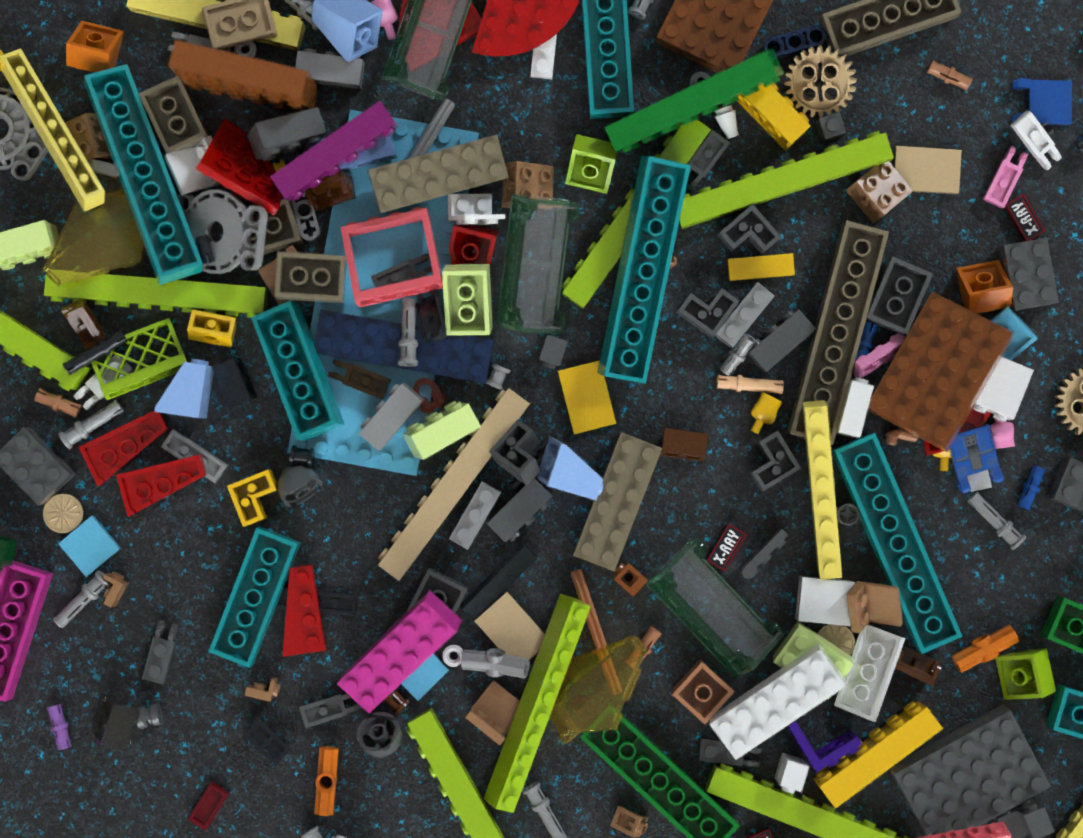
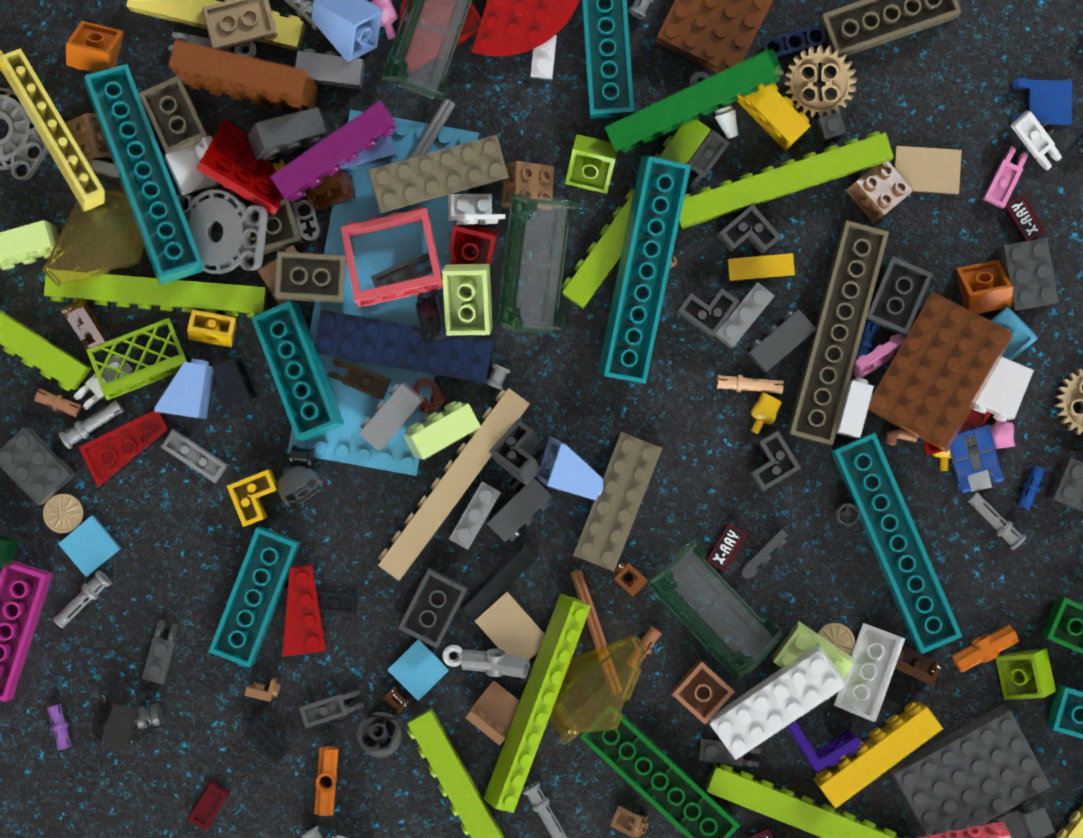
(103, 347): black pin -> none
(115, 592): medium nougat bracket -> none
(150, 484): red wing -> none
(204, 248): black pin -> none
(399, 651): dark pink brick -> none
(408, 342): light grey pin -> none
(552, 352): dark grey brick -> none
(586, 397): yellow tile -> none
(684, 444): reddish brown hinge -> none
(737, 354): light grey pin -> none
(791, 773): white brick -> none
(822, 489): light yellow brick -> none
(823, 600): white brick -> none
(873, 604): medium nougat bracket -> none
(949, 75): nougat pin -> none

